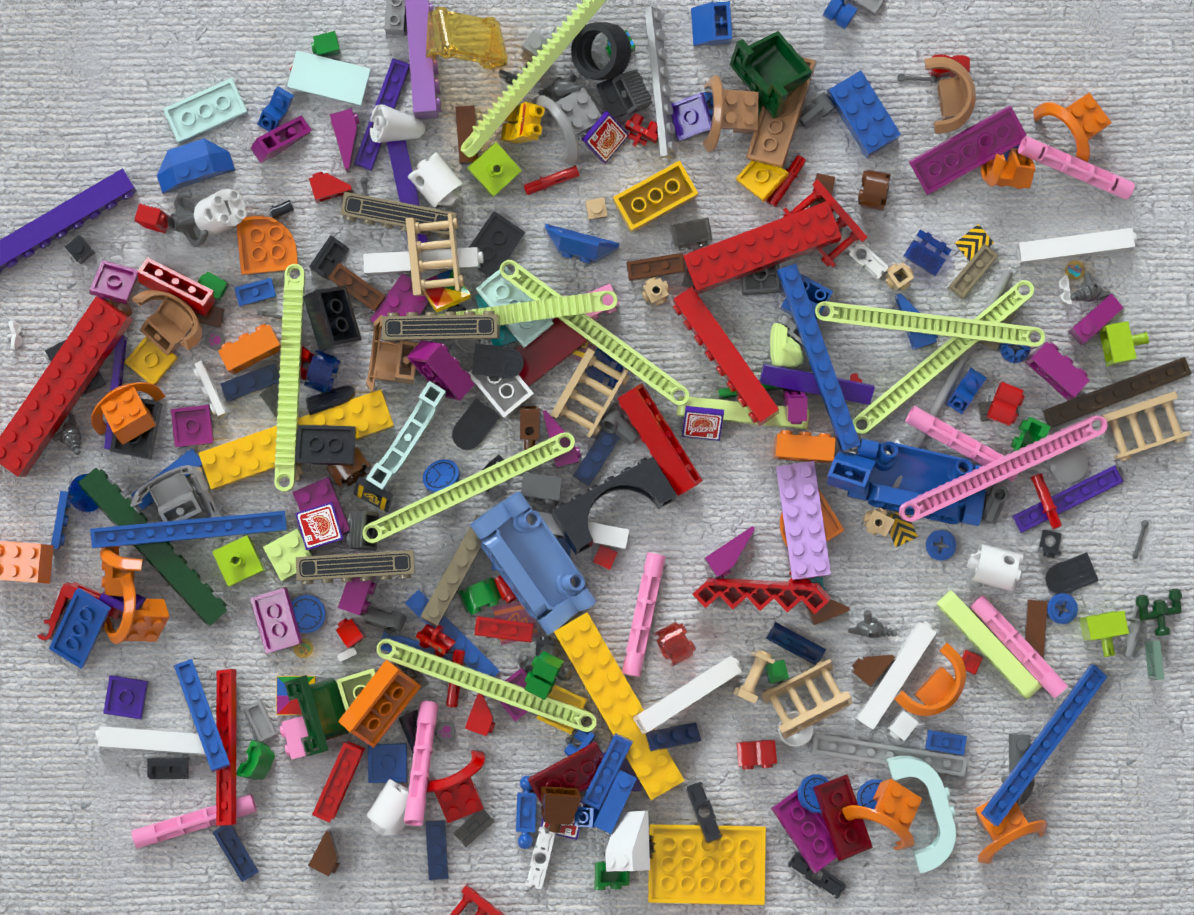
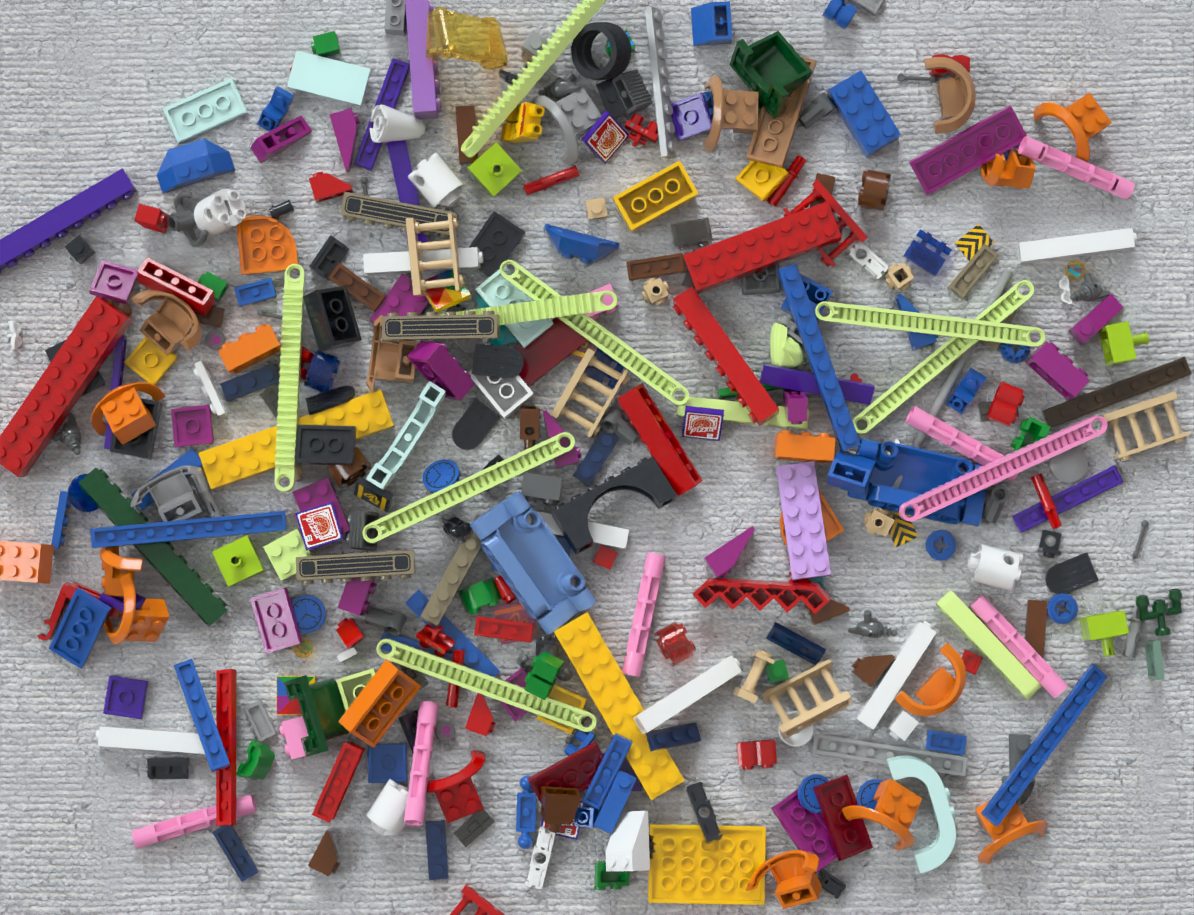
(456, 528): none -> black hinge
(794, 875): none -> orange piece

